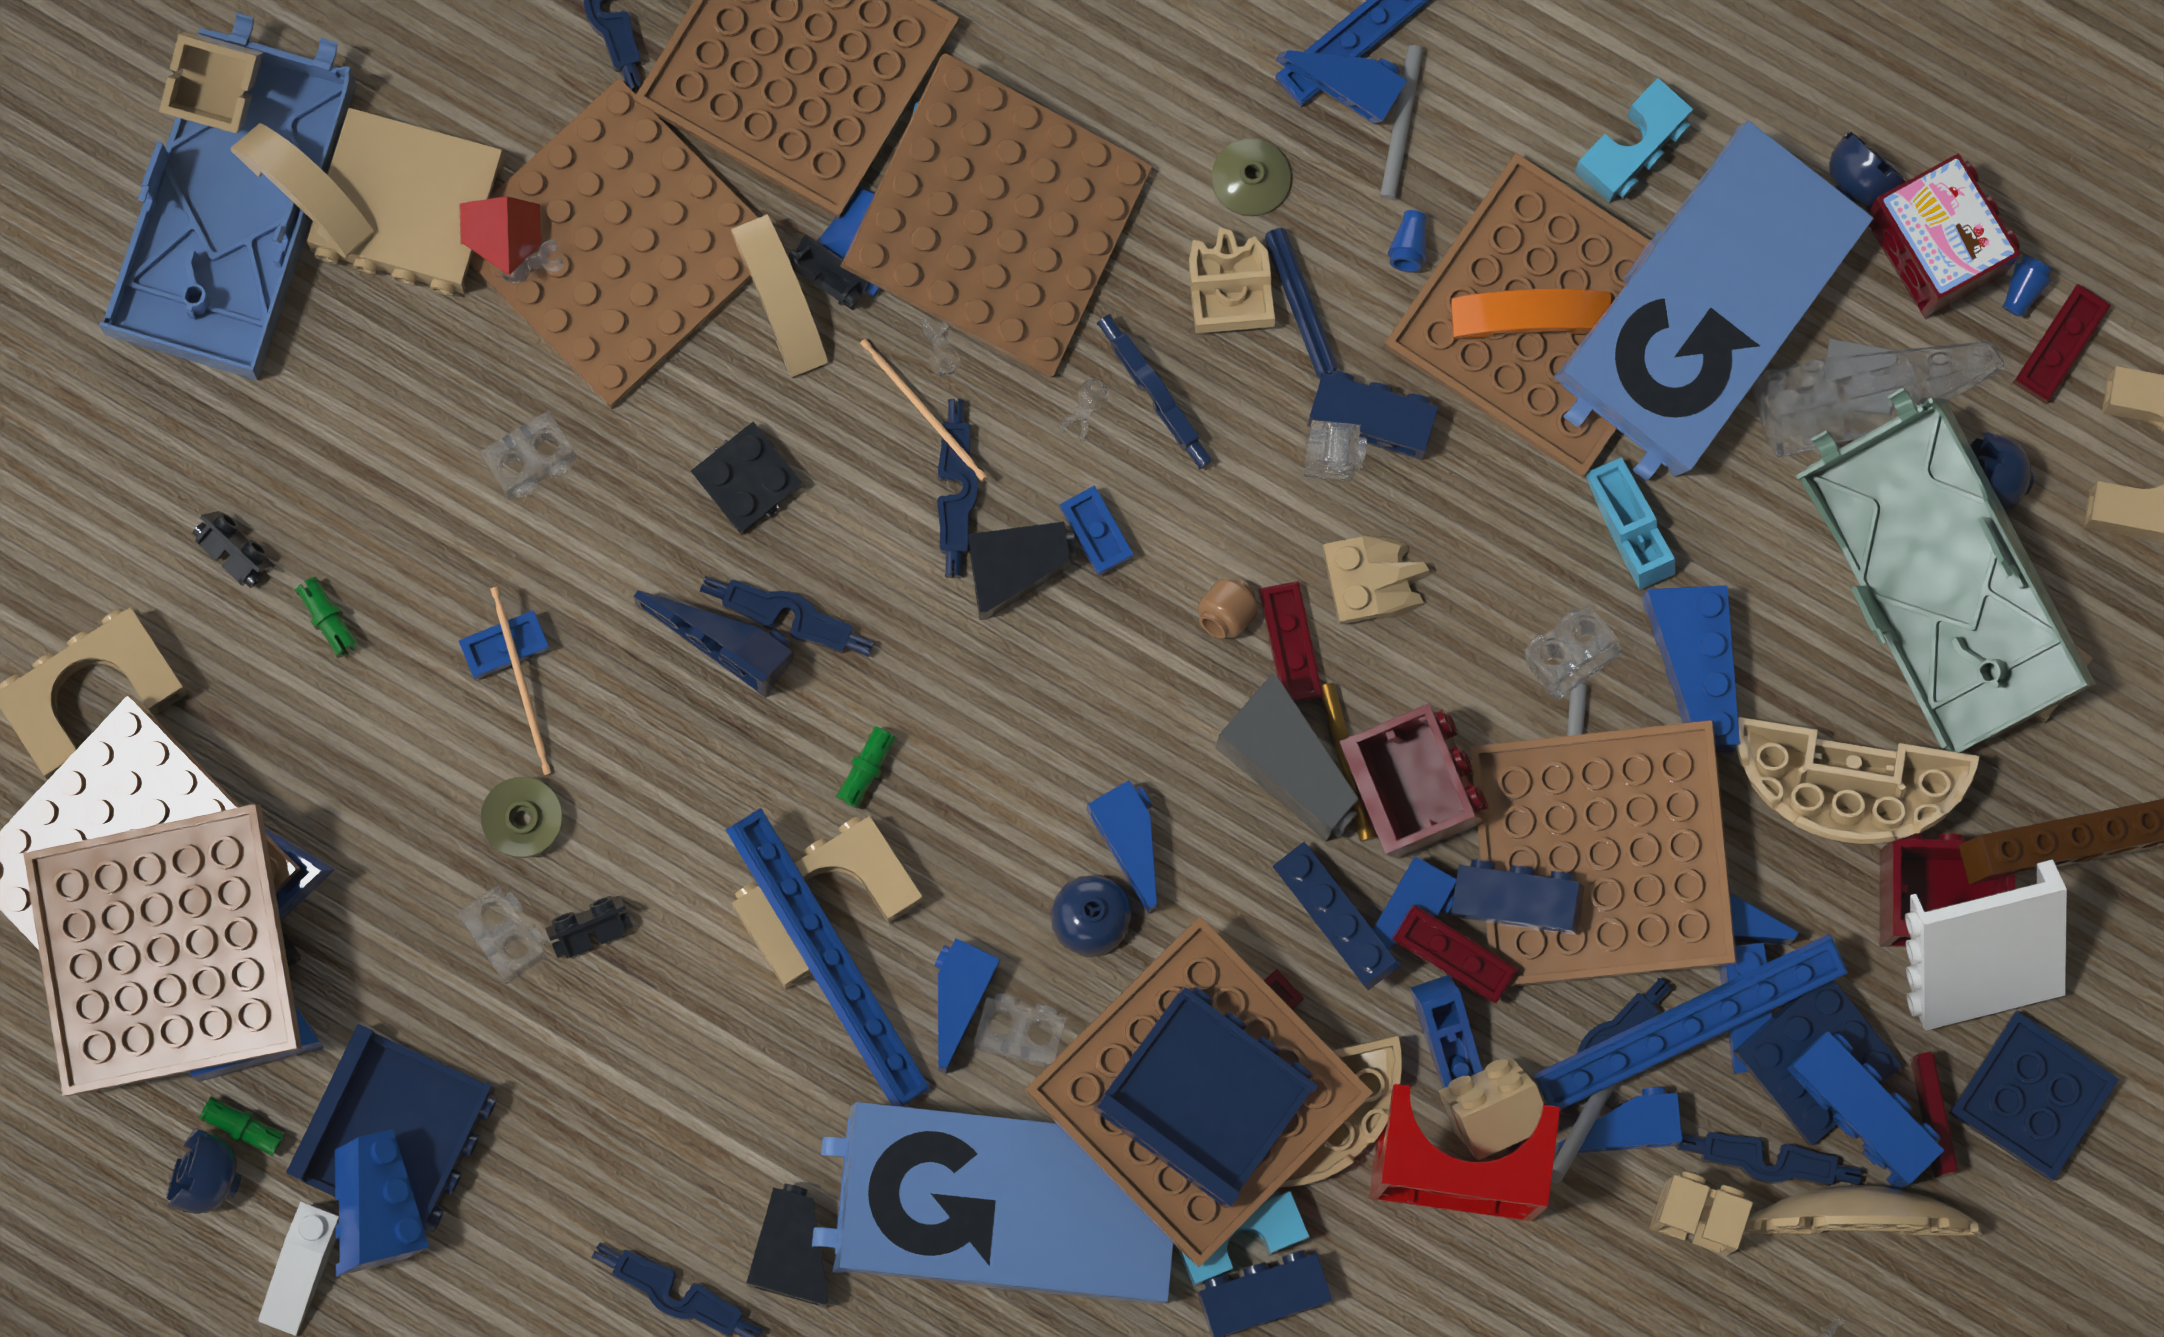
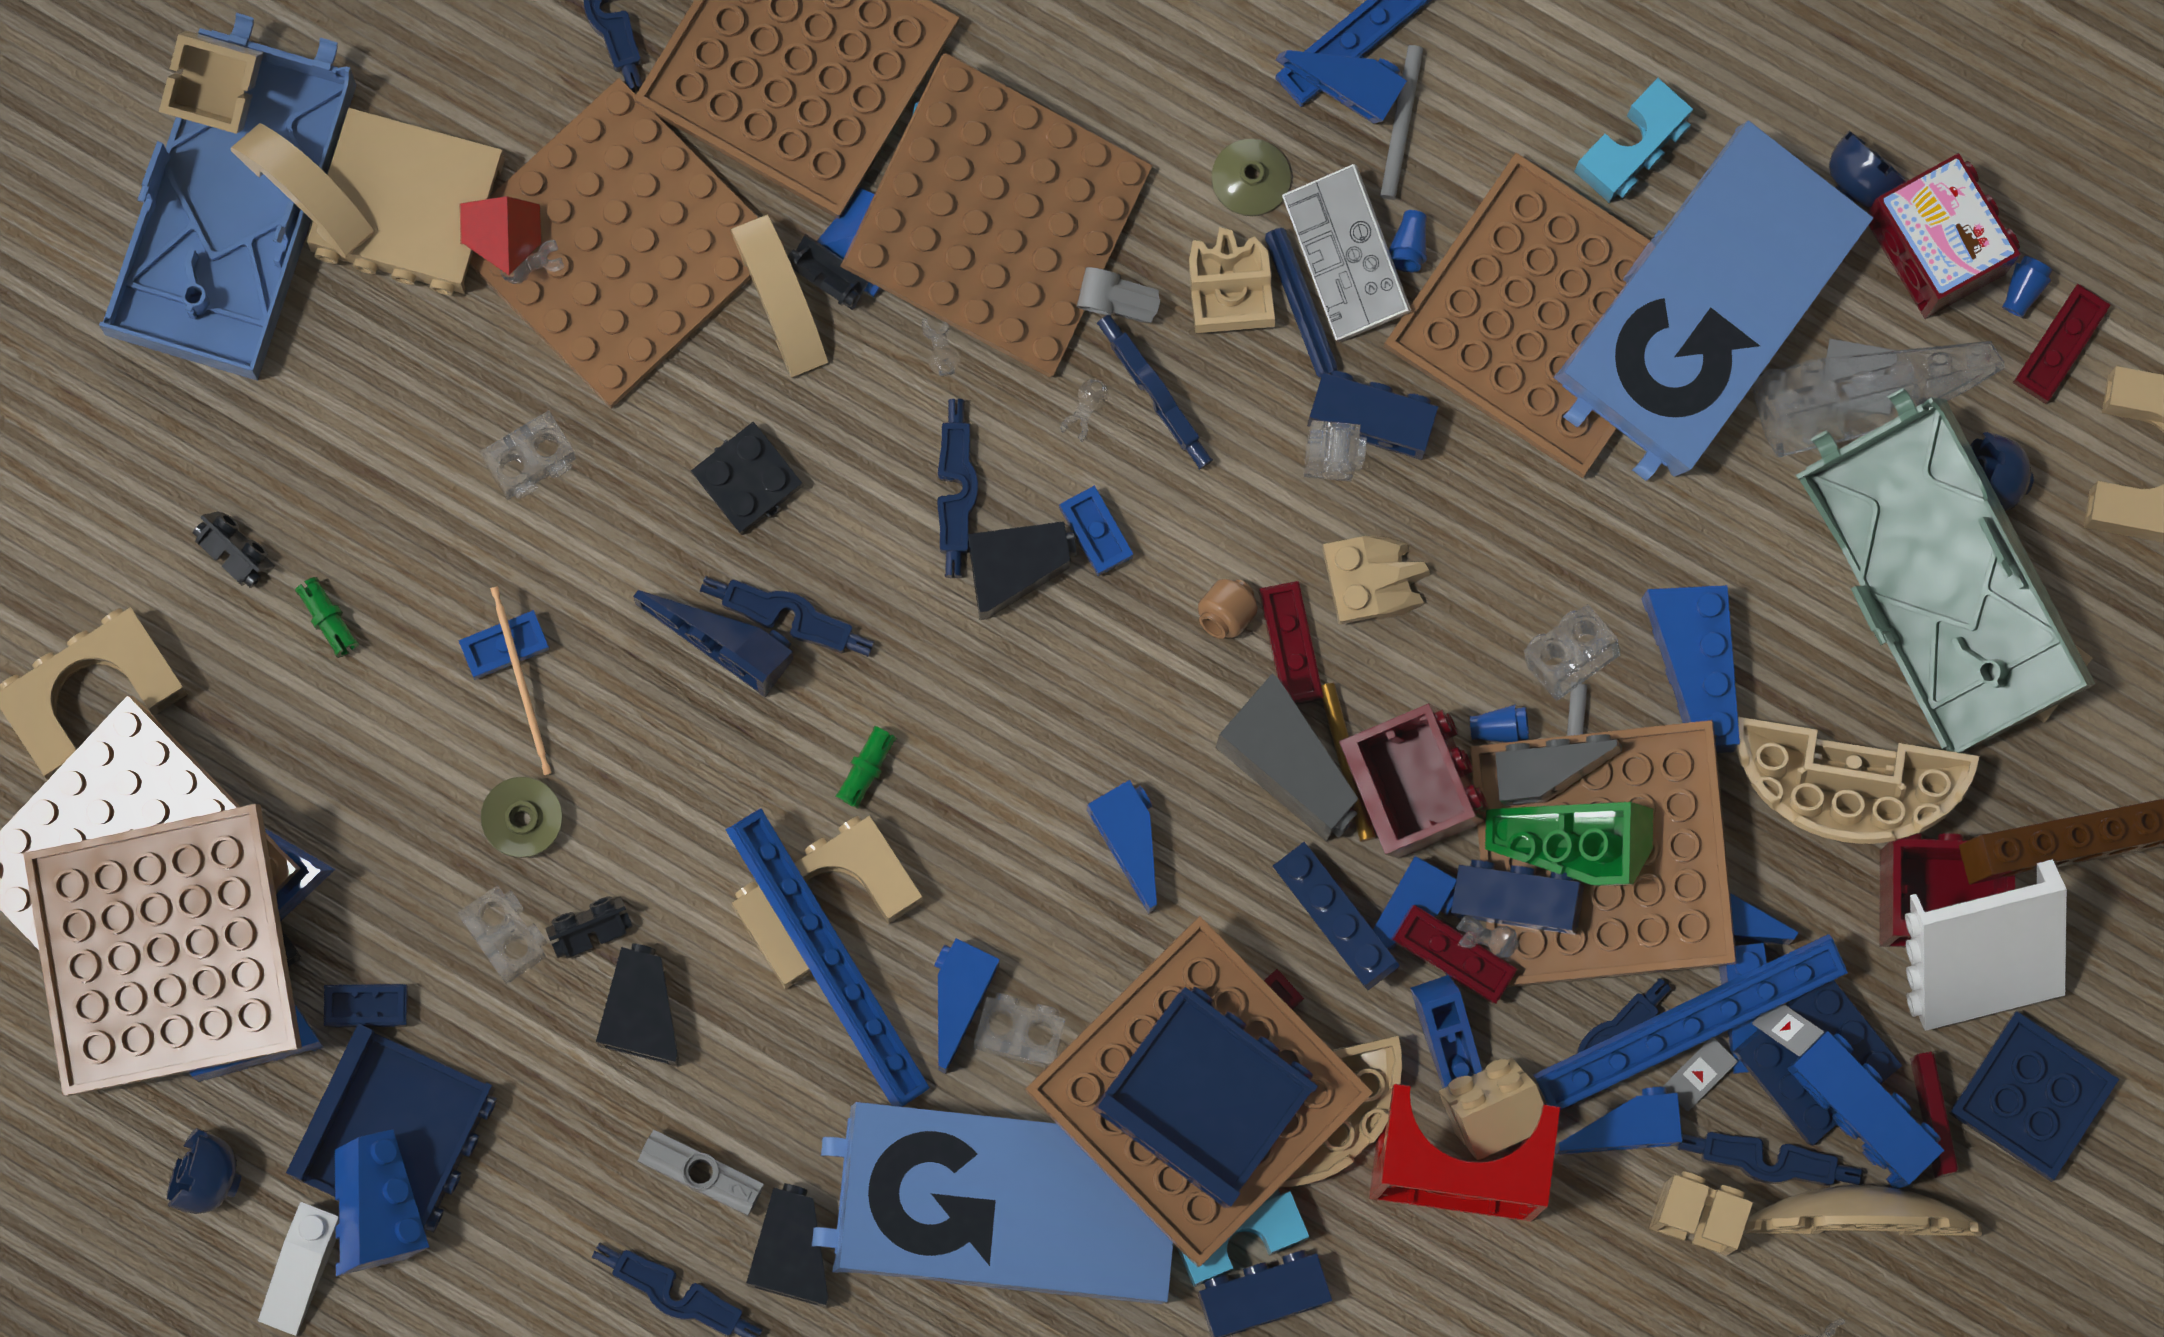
(242, 1126): green pin -> none
(365, 1005): none -> dark blue plate
(638, 1009): none -> black slope
(676, 1161): none -> light grey piece
(923, 409): light nougat piece -> none
(1089, 934): dark blue cylinder -> none
(1108, 294): none -> light grey piece
(1346, 253): none -> light grey tile
(1500, 941): none -> clear arm
(1501, 725): none -> blue cone
(1527, 311): orange slope -> none
(1543, 772): none -> dark grey slope
(1579, 1133): light grey bar -> none
(1587, 841): none -> green wedge
(1631, 523): medium azure slope -> none
(1700, 1073): none -> light grey sticker
(1788, 1028): none -> light grey sticker

